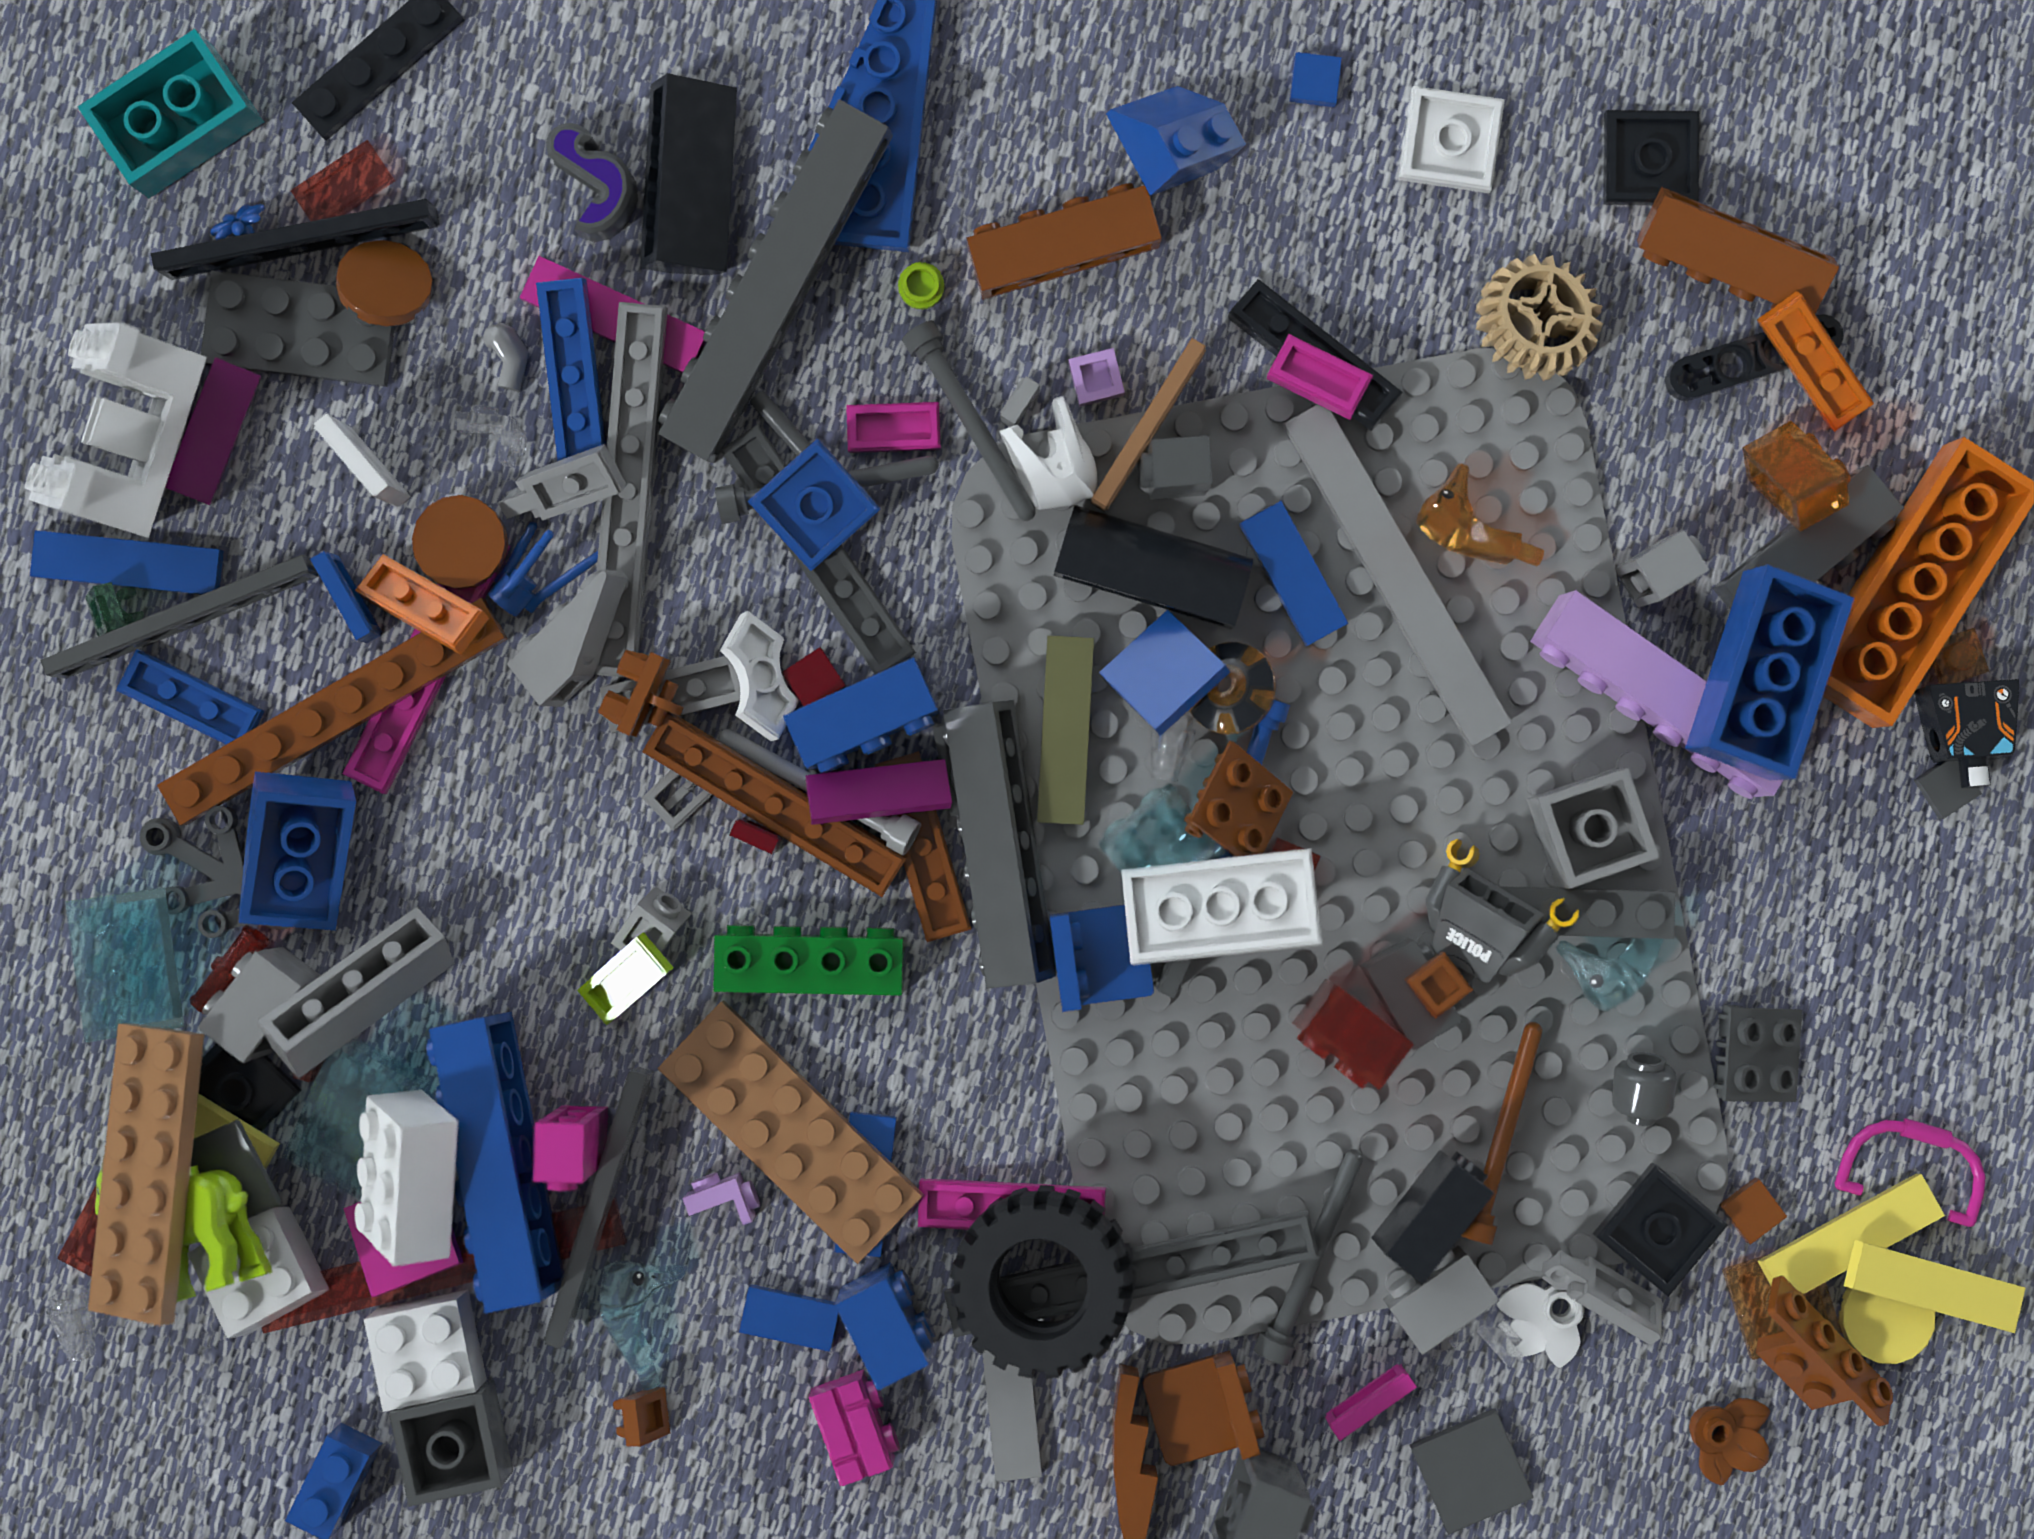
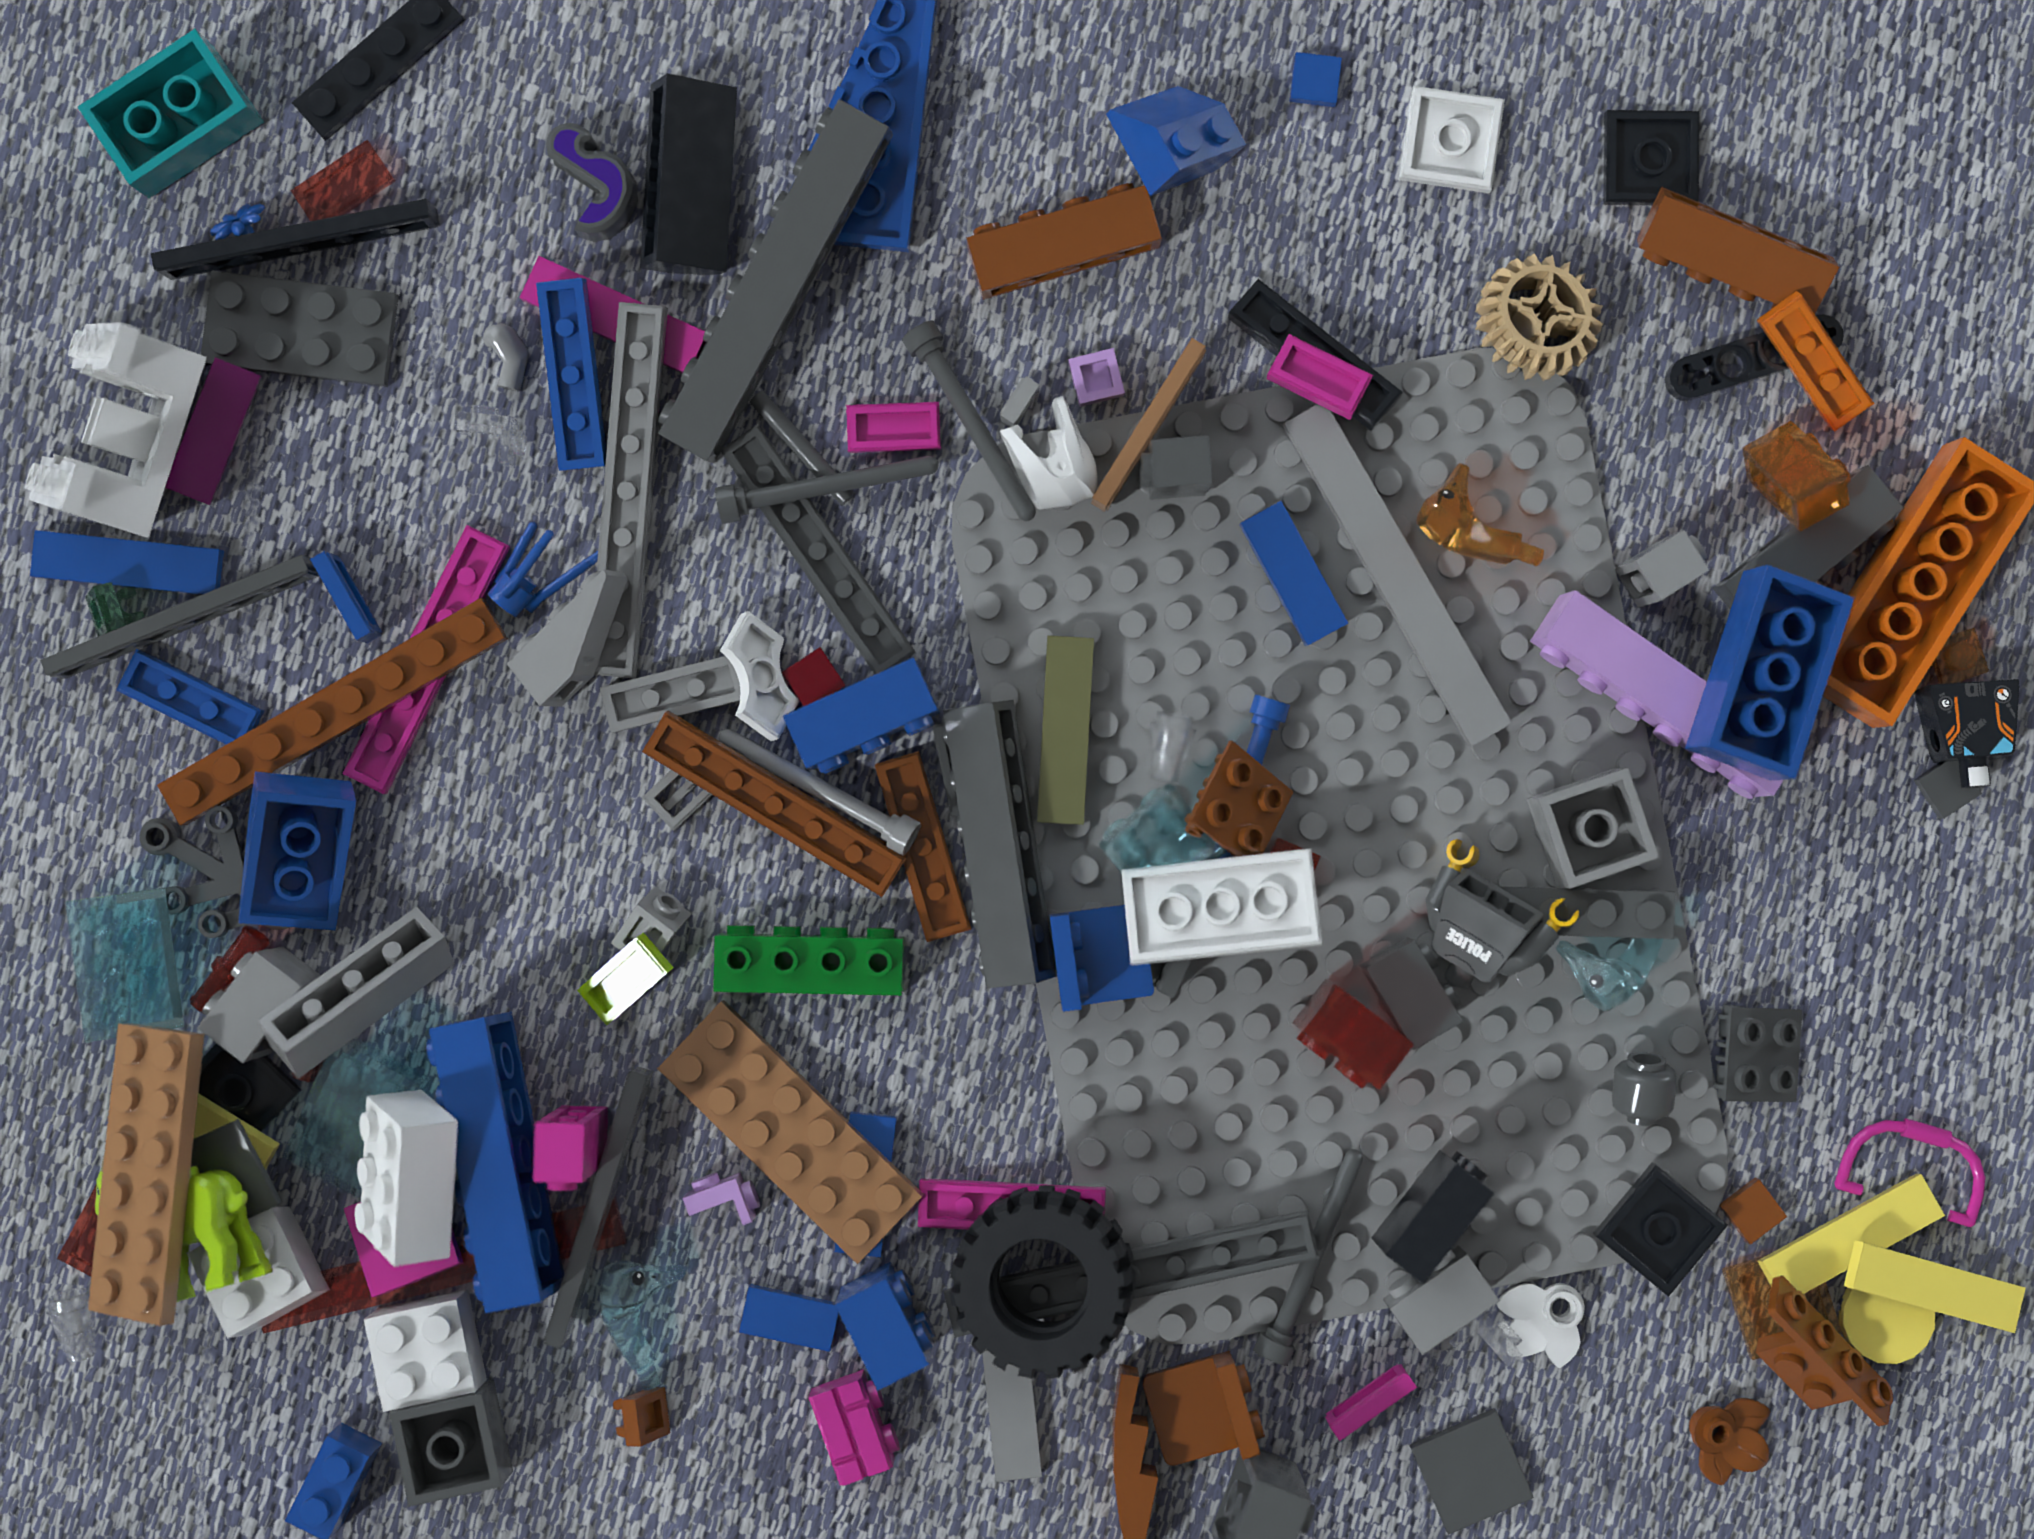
(361, 460): white tile -> none
(384, 282): dark orange tile -> none
(422, 604): orange tile -> none
(459, 542): dark orange tile -> none
(565, 485): light grey hinge -> none
(632, 712): dark orange hips -> none
(756, 835): dark red tile -> none
(814, 504): blue tile -> none
(878, 791): magenta tile -> none
(921, 285): lime plate -> none
(1153, 567): black brick -> none
(1164, 672): tile -> none
(1247, 698): dish -> none
(1438, 984): dark orange tile -> none
(1482, 1227): dark orange piece -> none
(1607, 1294): light grey hinge -> none

